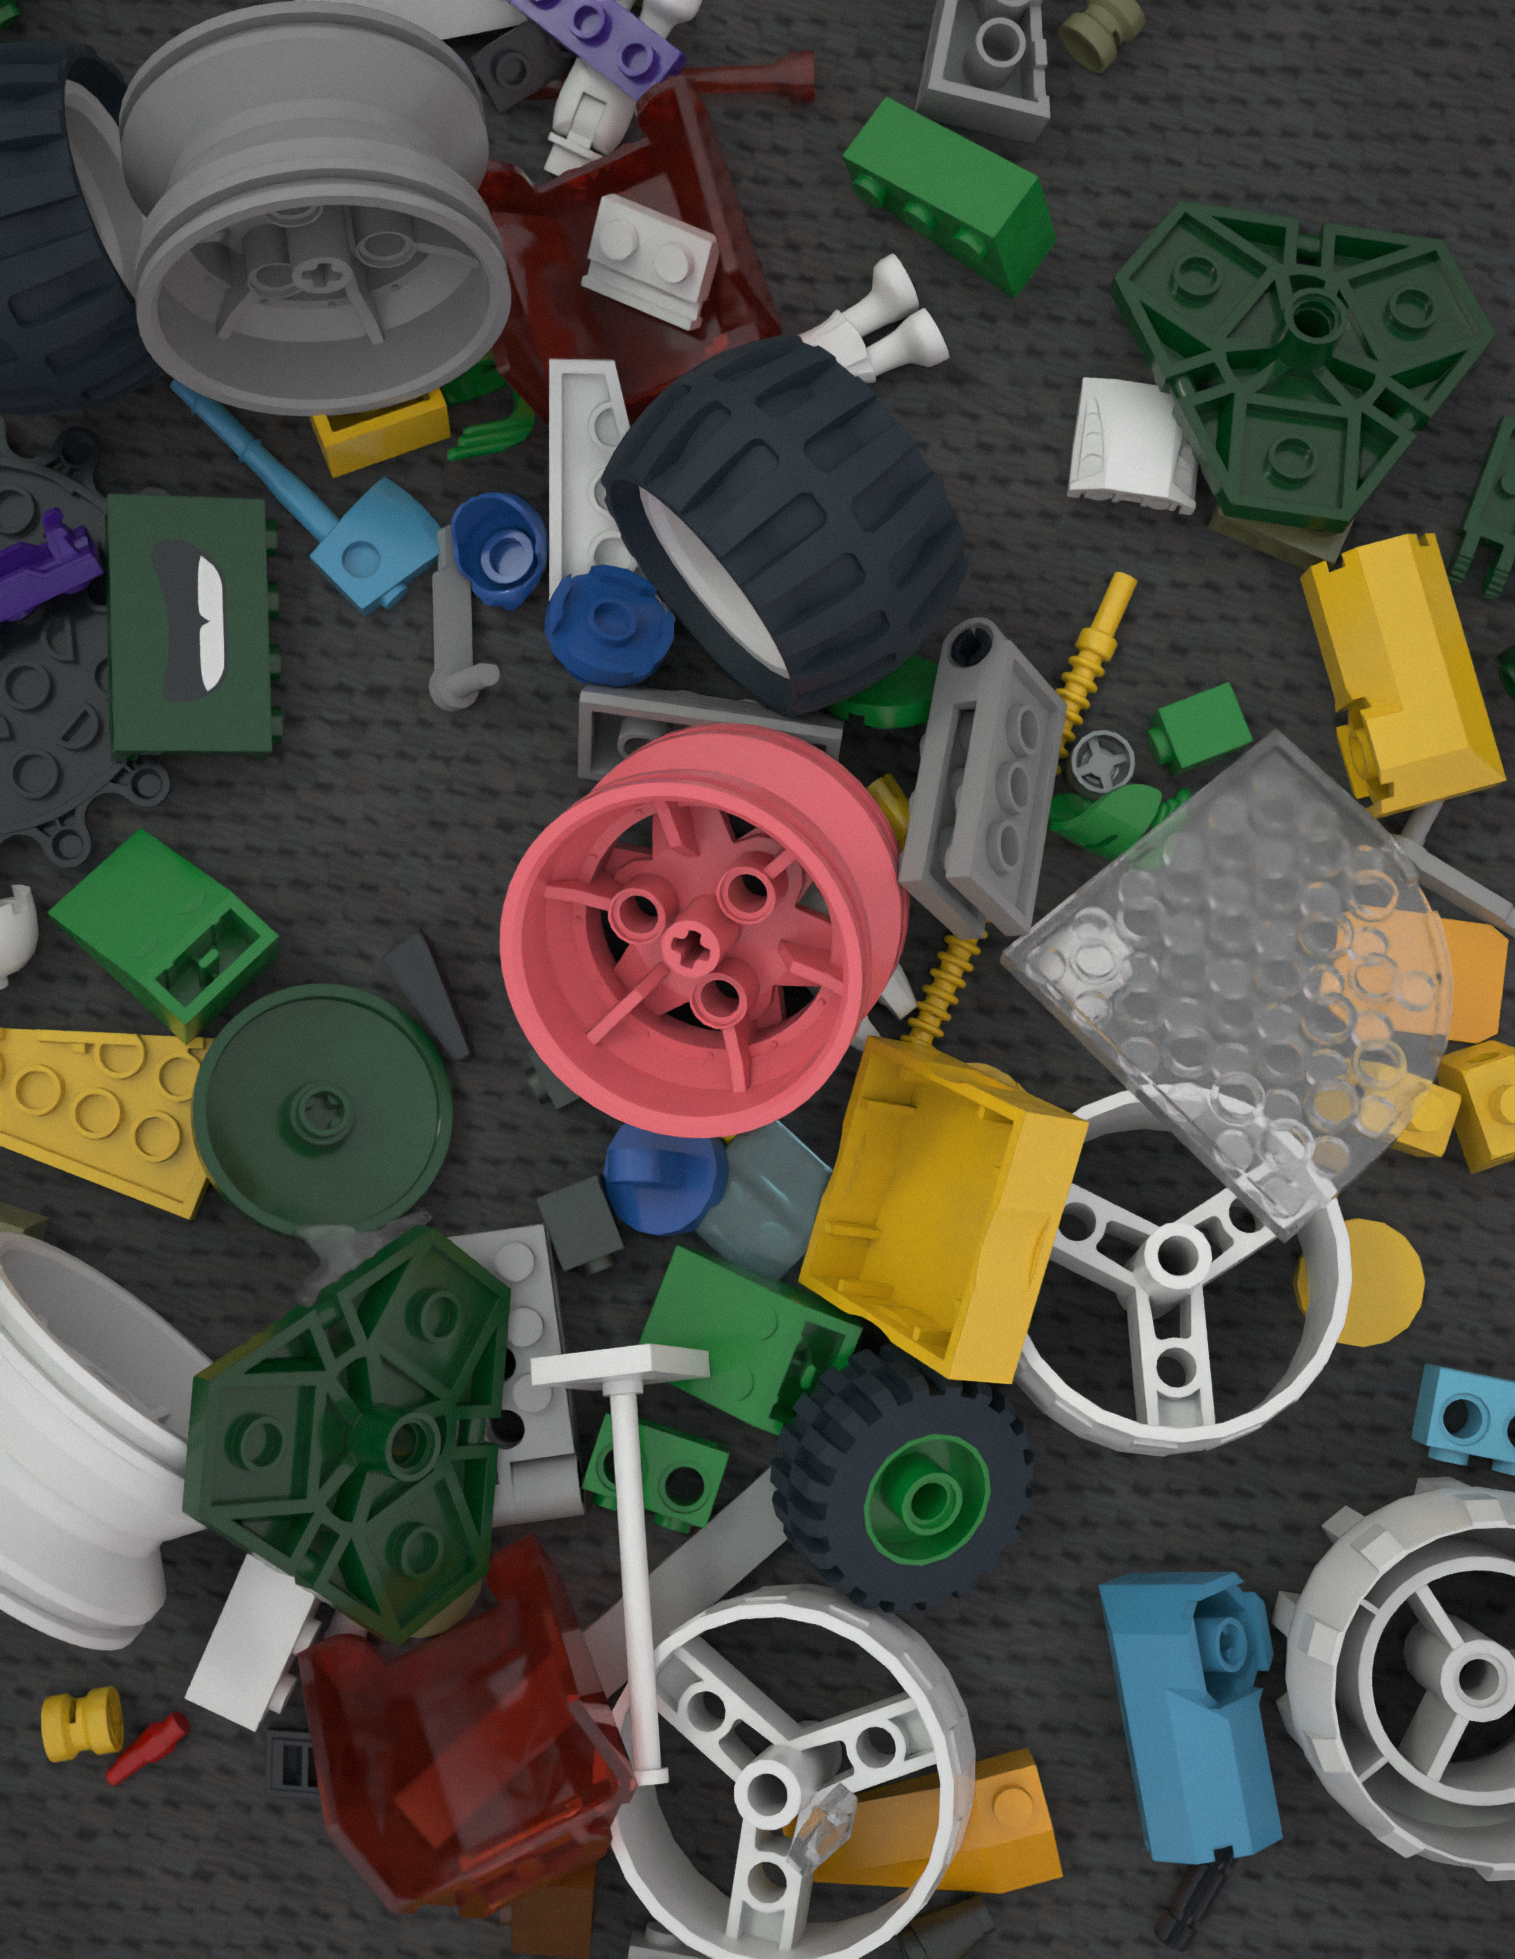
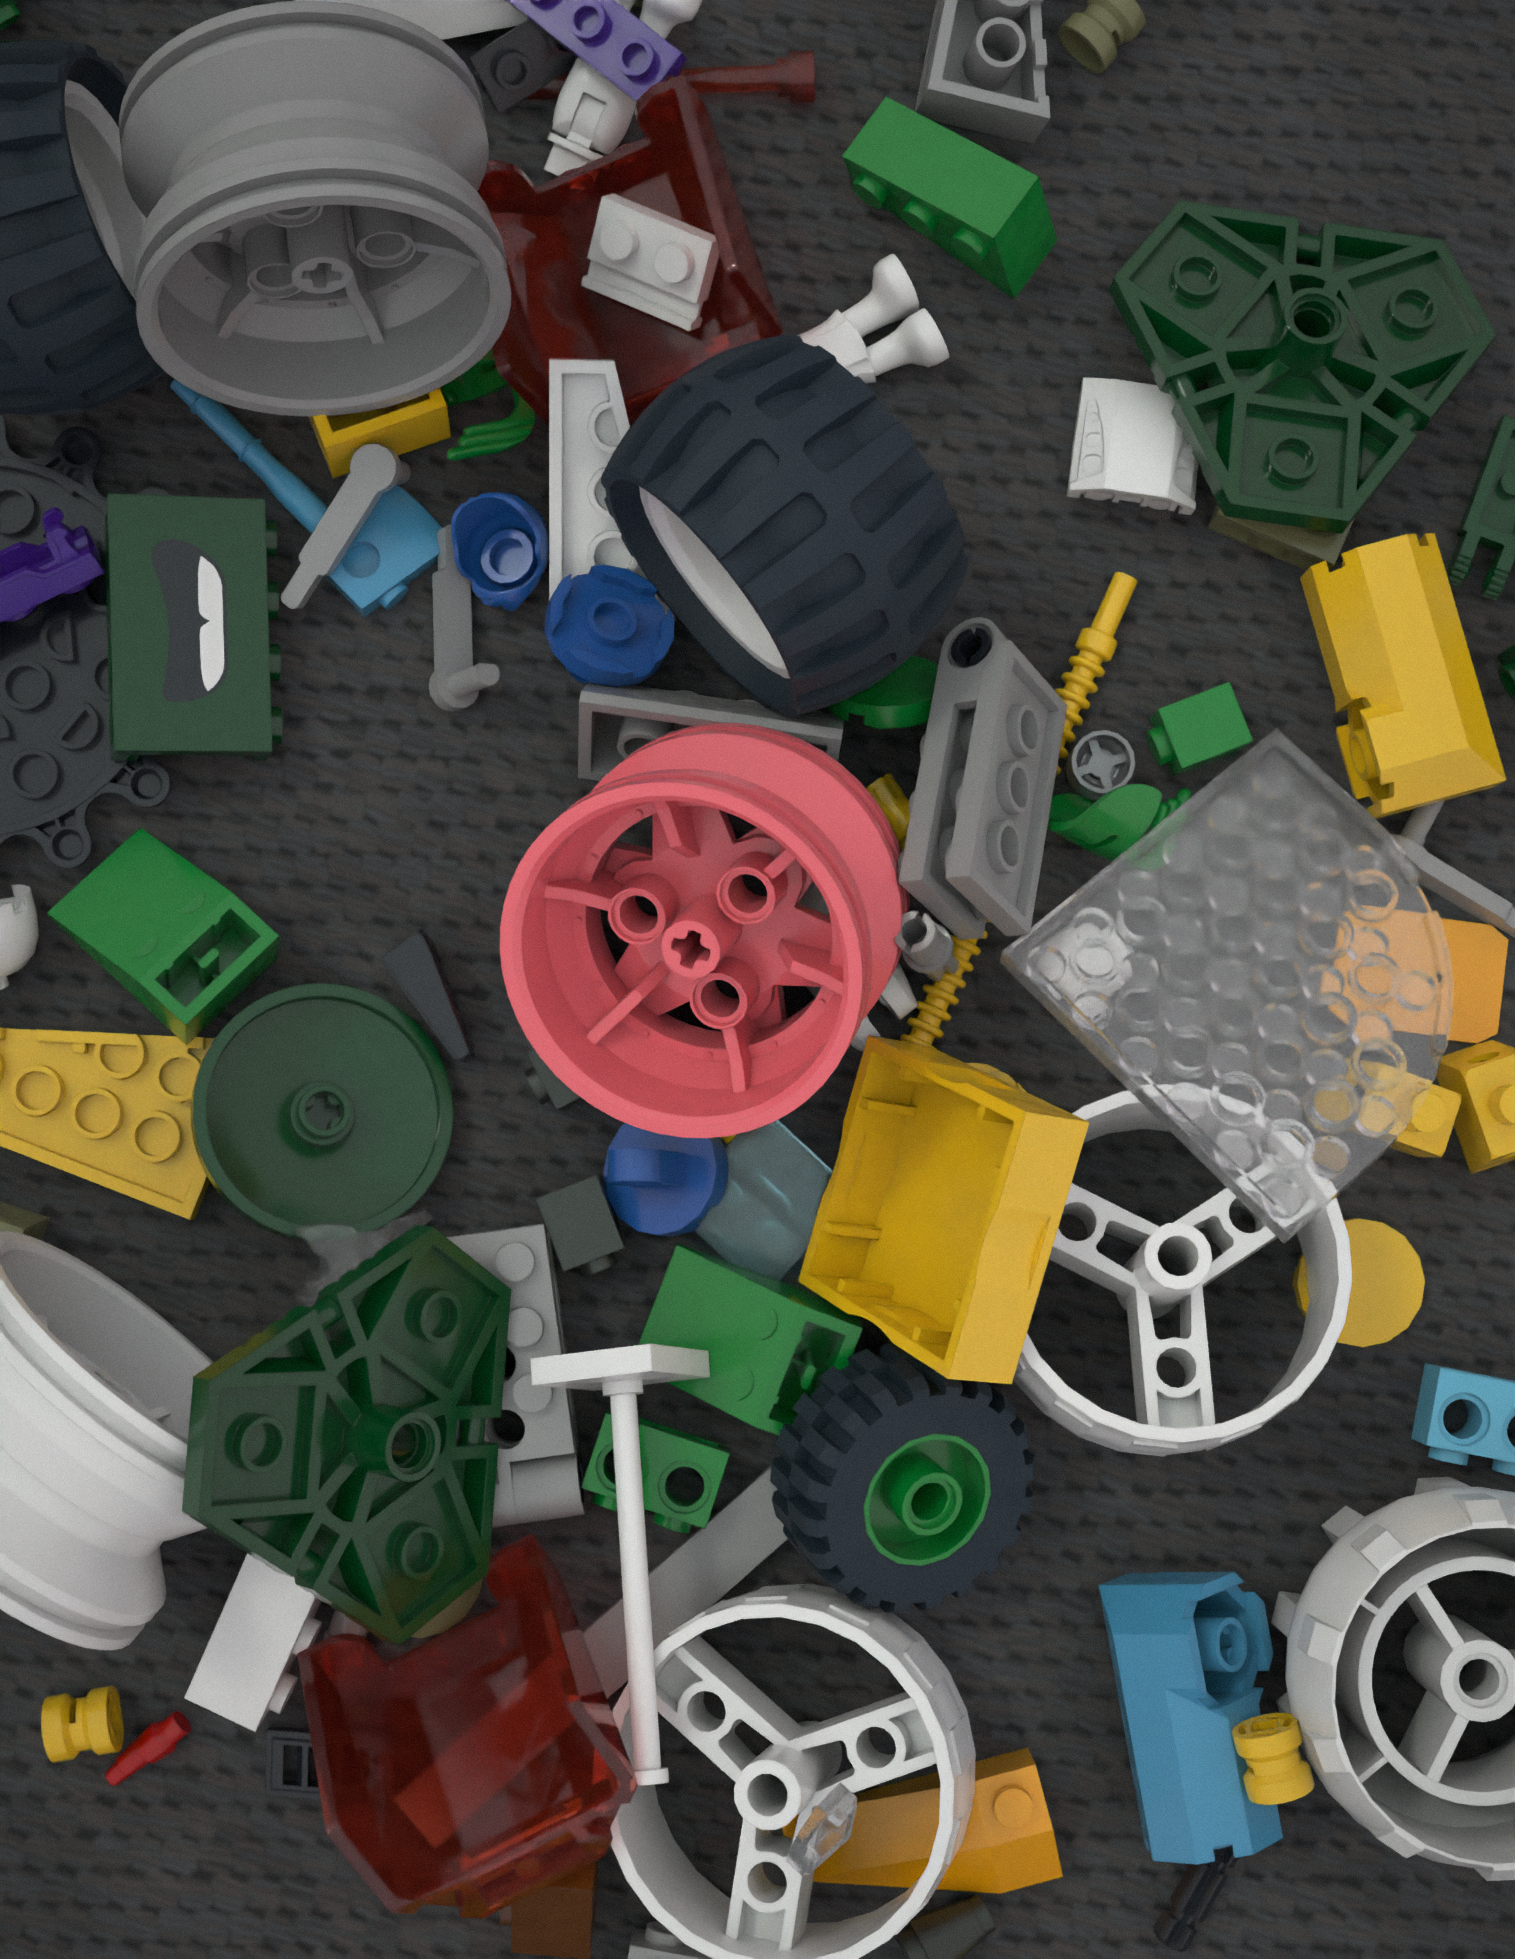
(372, 472): none -> light grey piece
(926, 946): none -> light grey axle
(1273, 1758): none -> yellow wheel

